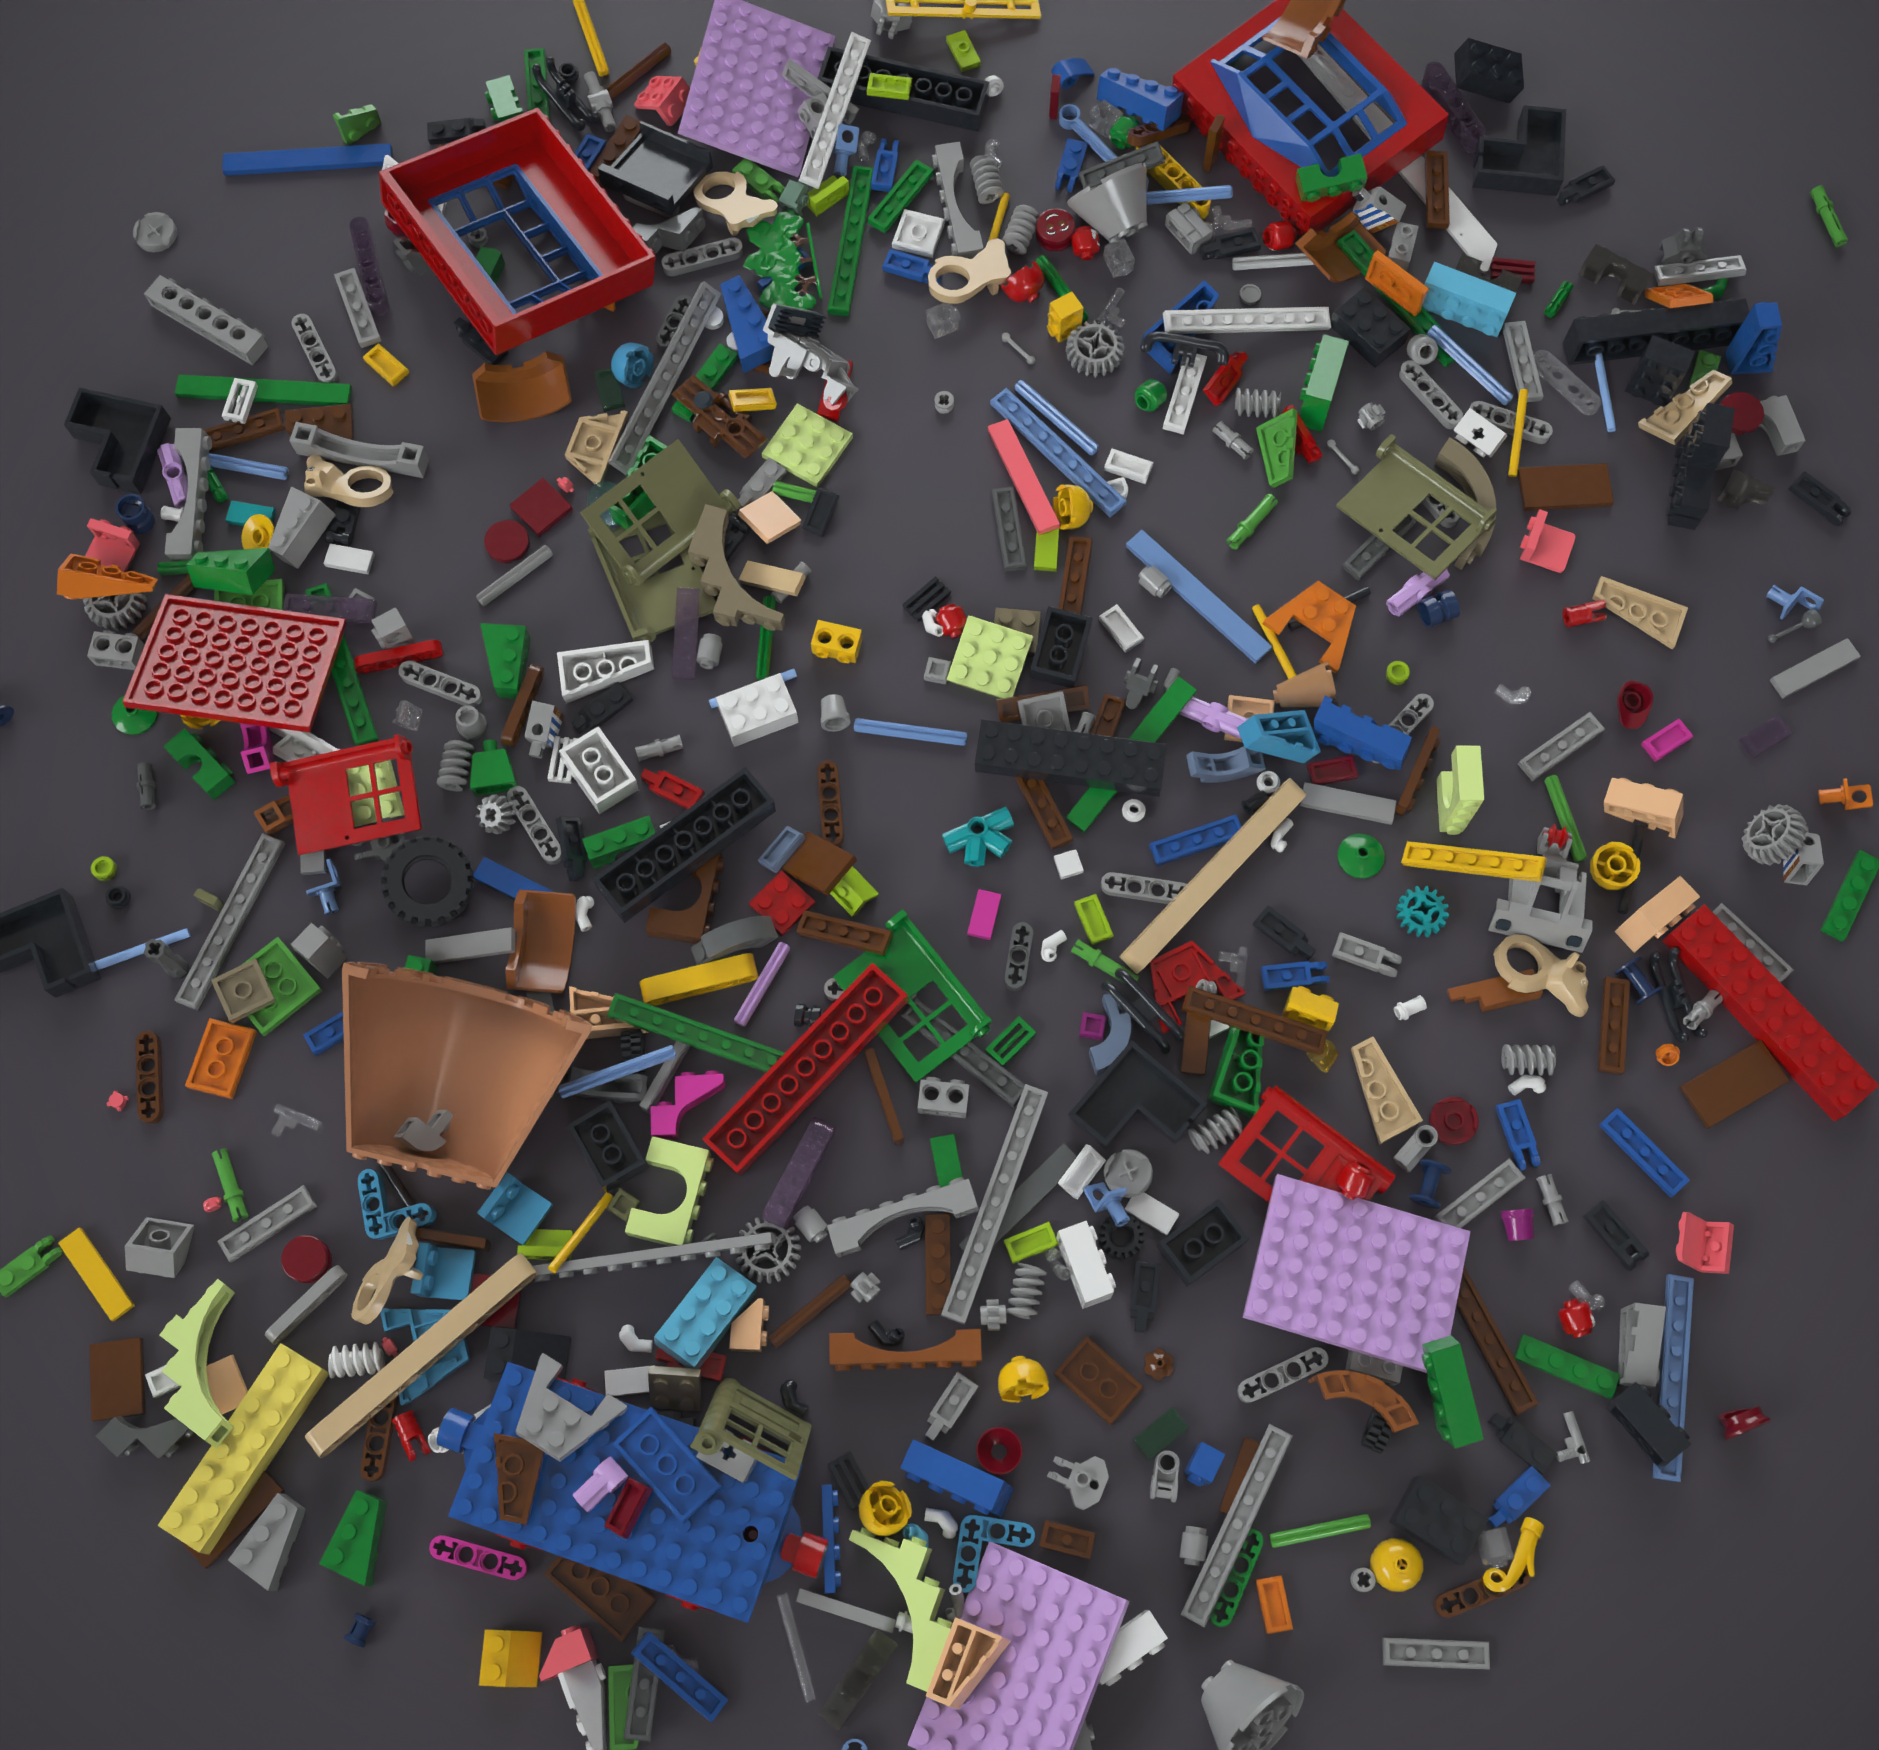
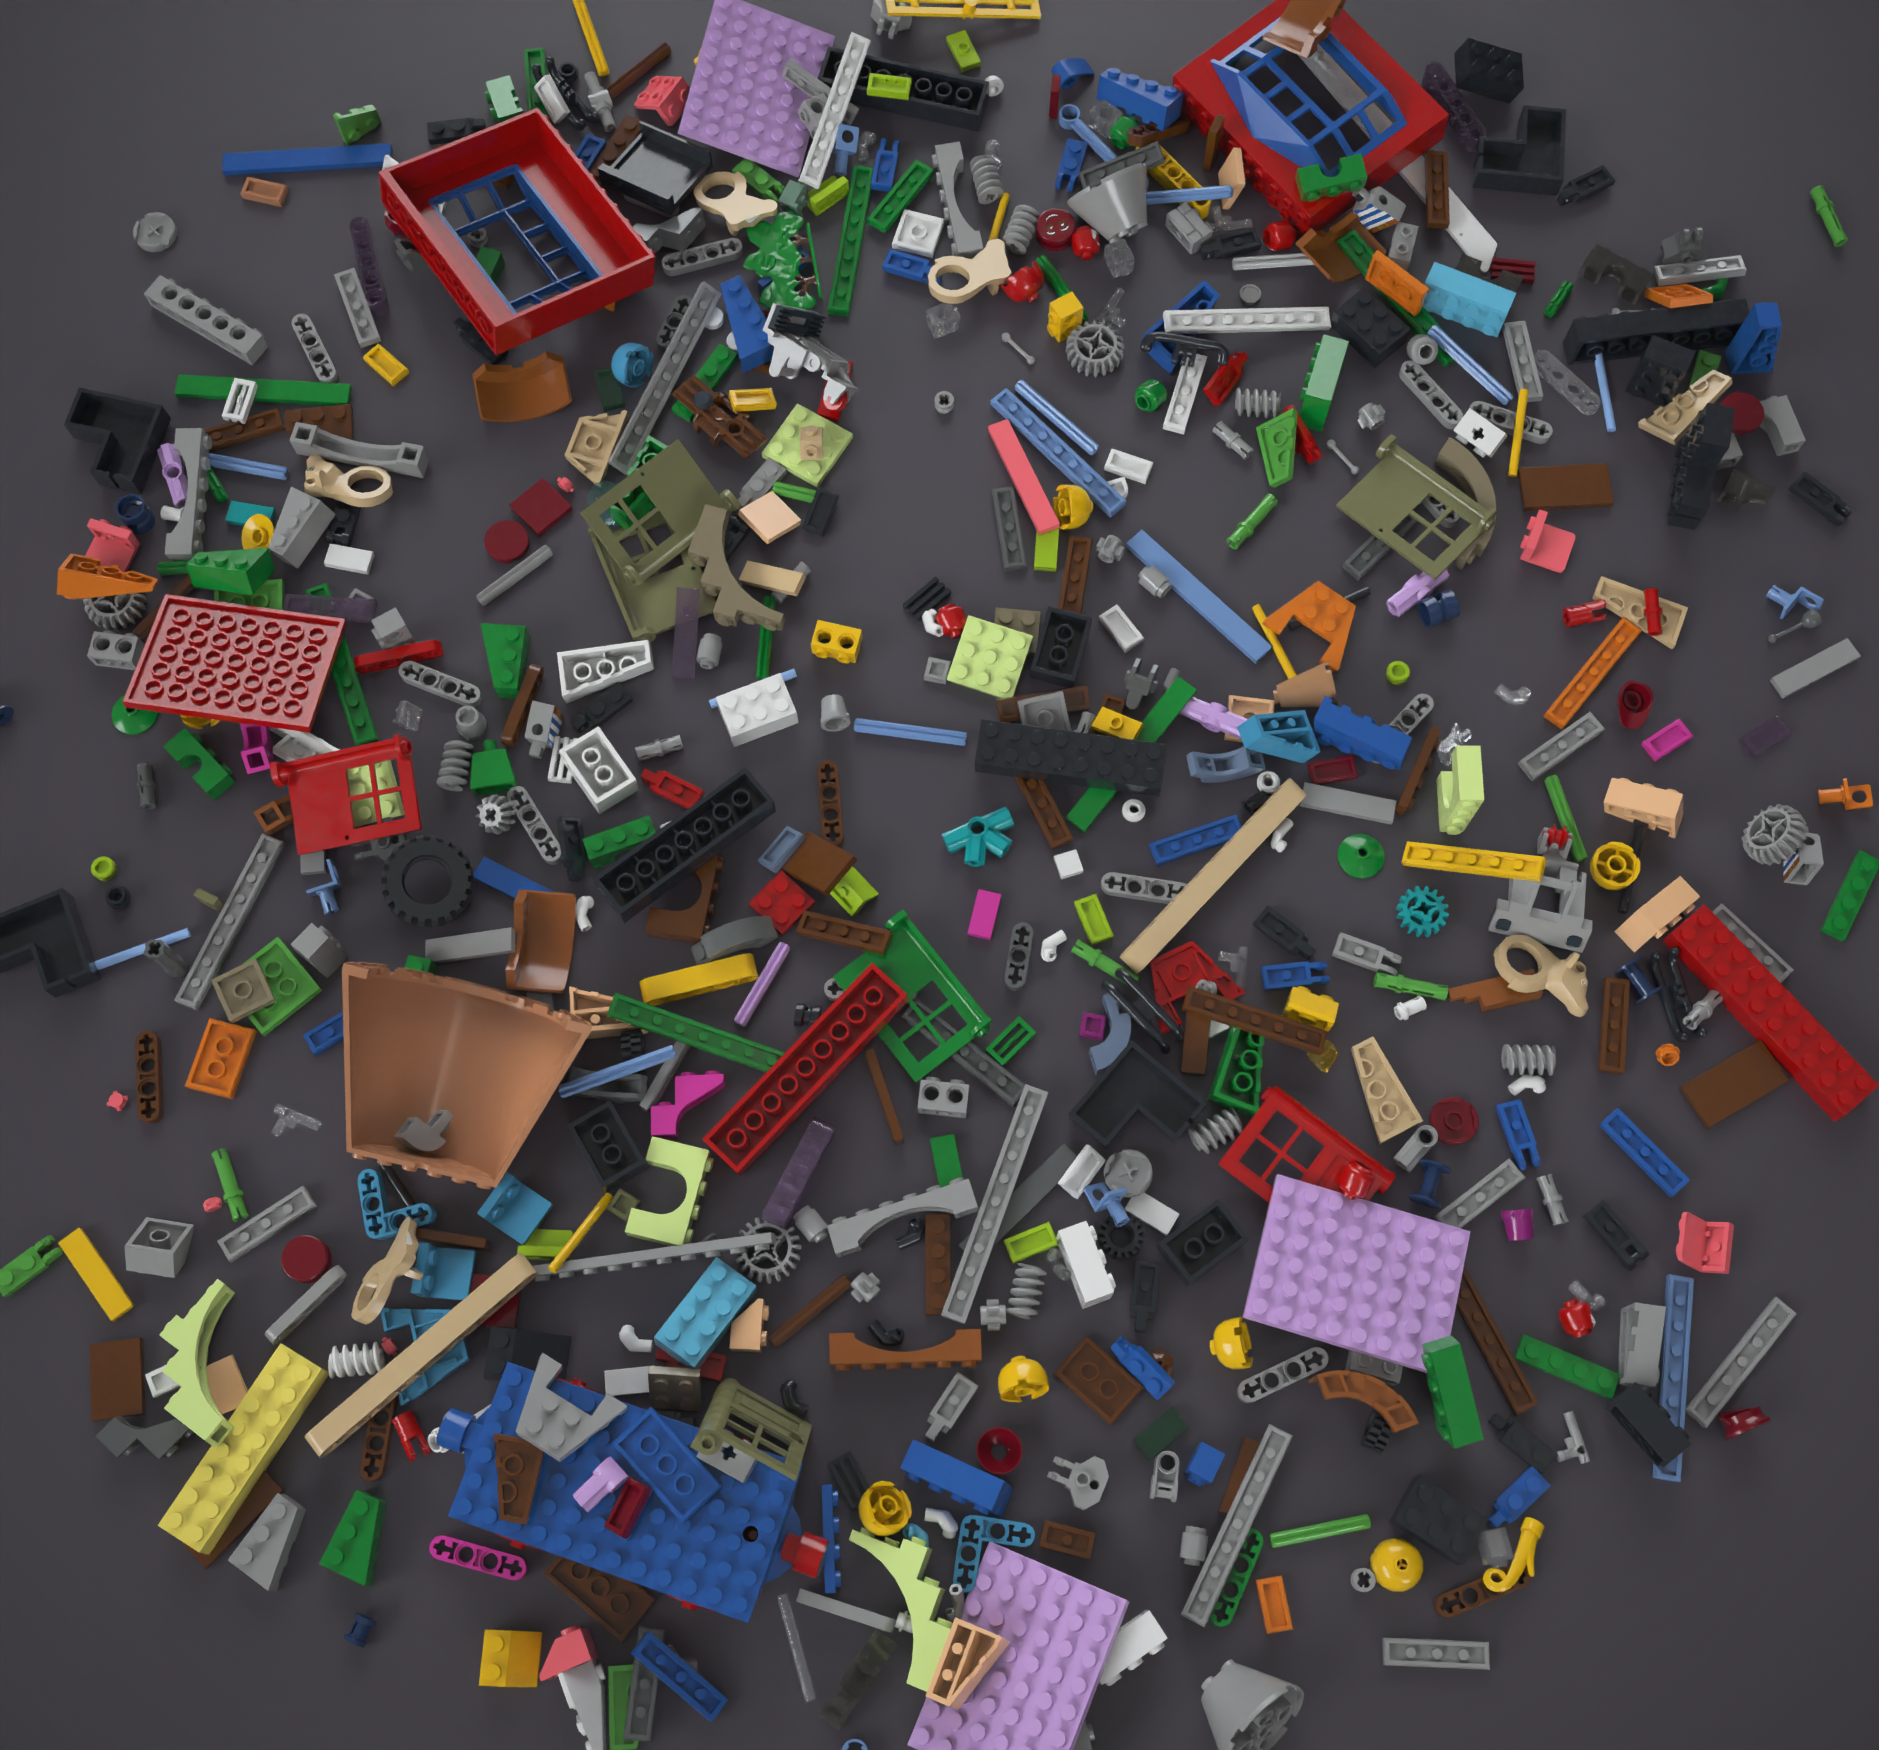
(264, 191): none -> nougat tile
(552, 99): none -> white tile
(811, 443): none -> tan bracket
(1110, 549): none -> light grey gear
(1117, 725): none -> yellow plate
(1143, 1367): none -> blue hinge
(1232, 174): none -> light nougat tile
(1232, 1344): none -> yellow cylinder
(1417, 987): none -> bright green pin
(1448, 745): none -> clear plate
(1592, 673): none -> orange tile
(1653, 612): none -> red pin
(1740, 1362): none -> light grey tile

